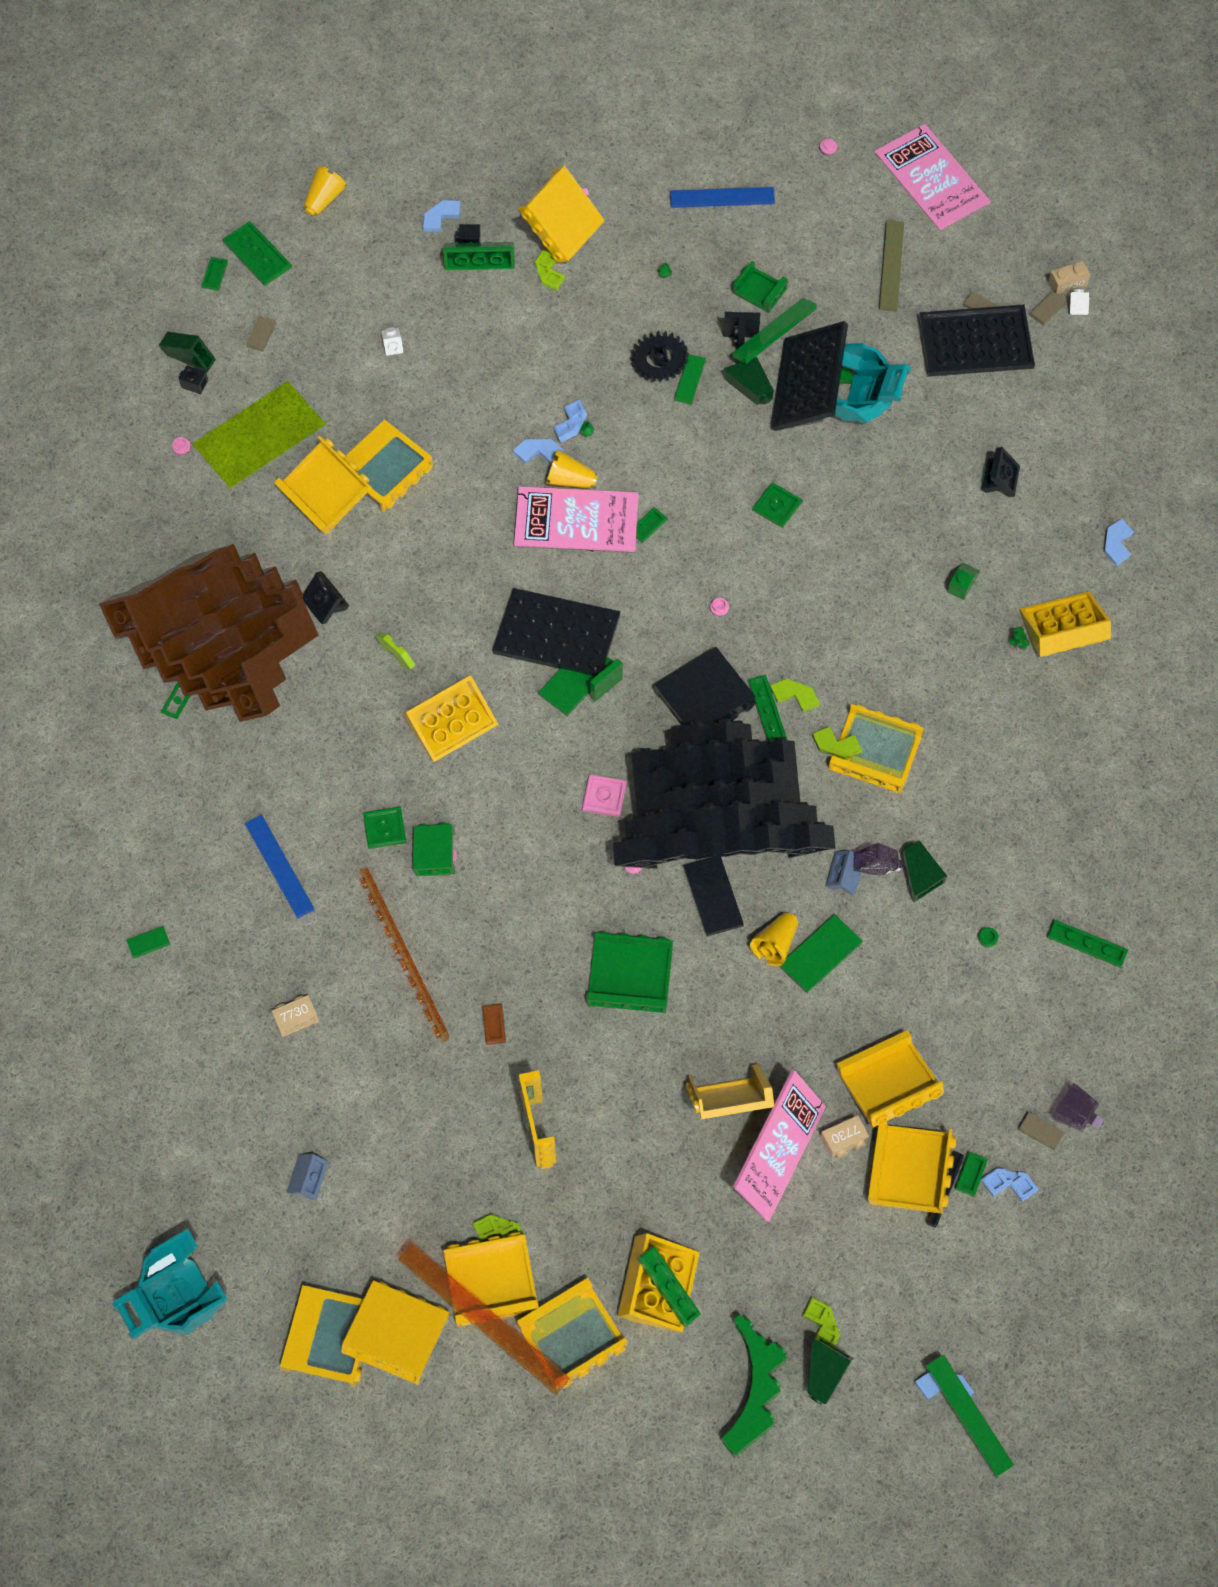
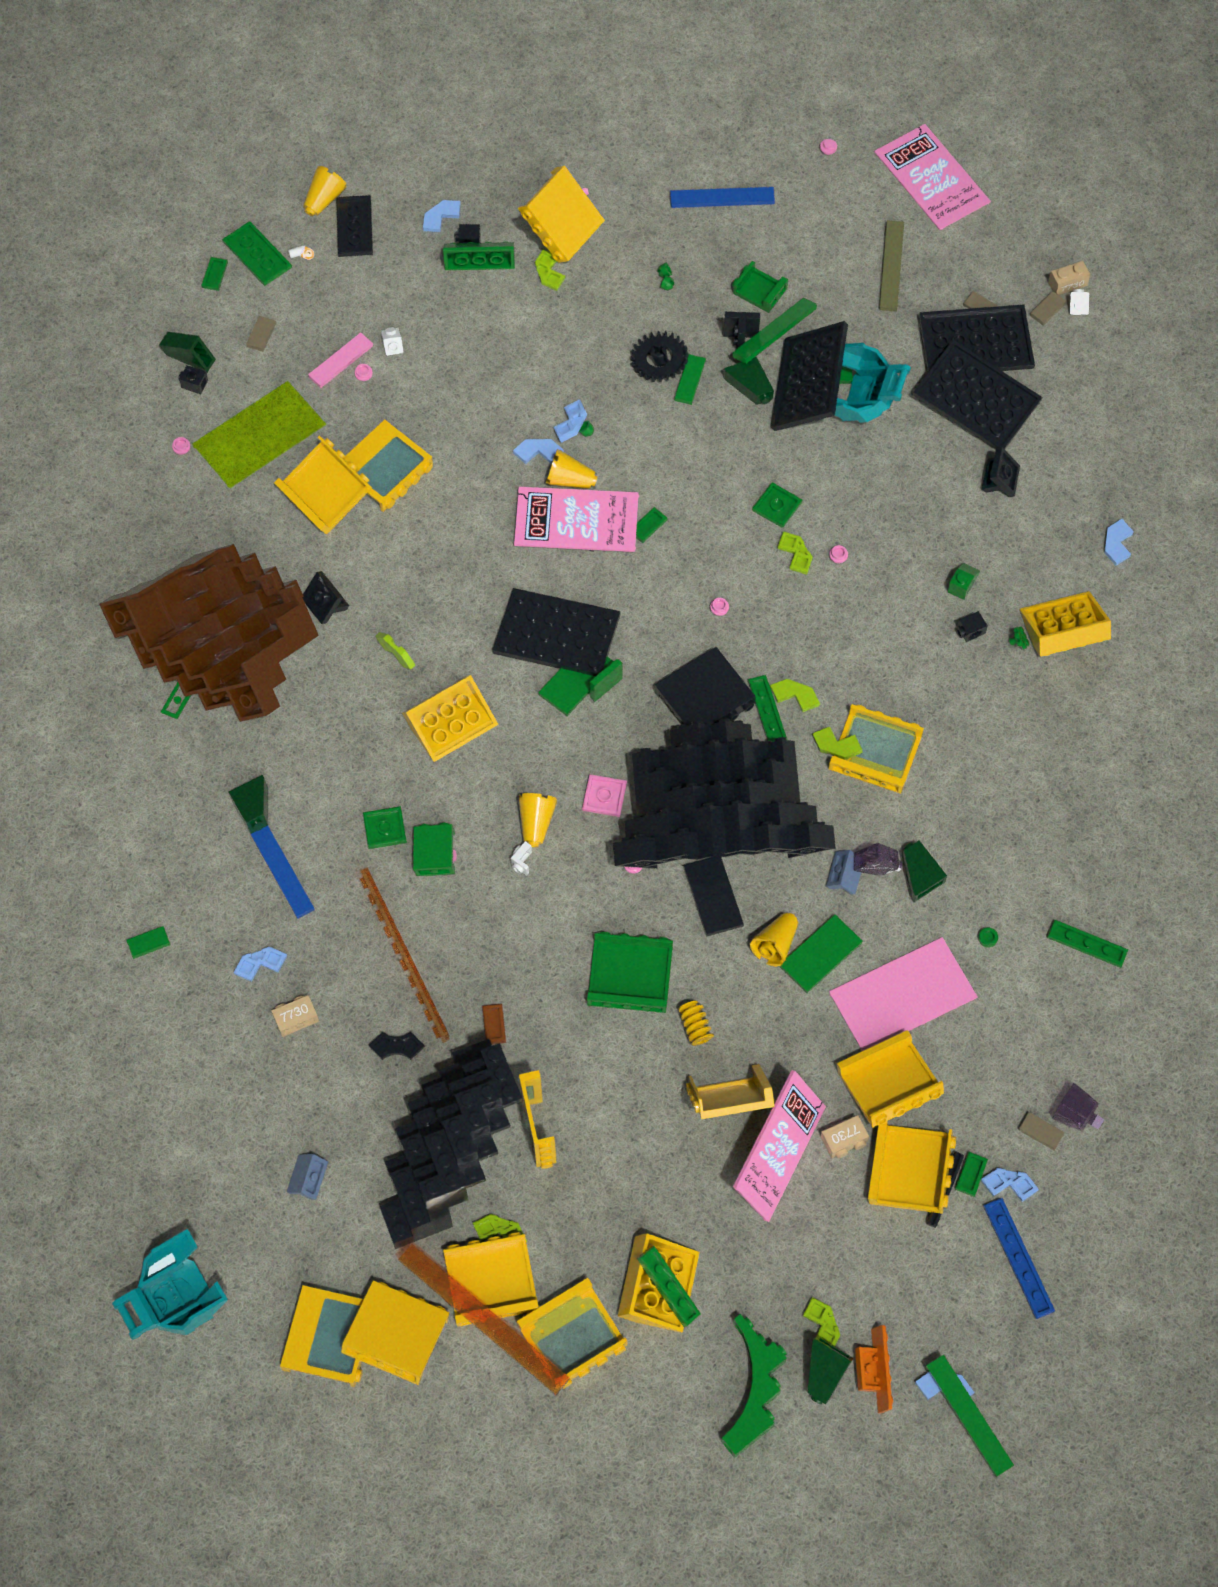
(252, 803): none -> dark green slope
(266, 957): none -> light blue tile
(301, 251): none -> arm
(340, 360): none -> bright pink tile
(354, 226): none -> black tile
(363, 372): none -> bright pink plate
(388, 1045): none -> black tile
(447, 1141): none -> black panel
(519, 856): none -> white bracket
(536, 816): none -> yellow cone
(667, 283): none -> green hinge
(693, 1022): none -> yellow piece
(802, 557): none -> lime tile
(838, 554): none -> bright pink plate
(873, 1369): none -> orange bracket
(903, 994): none -> bright pink piece
(971, 626): none -> black brick
(977, 396): none -> black plate
(1019, 1258): none -> blue tile

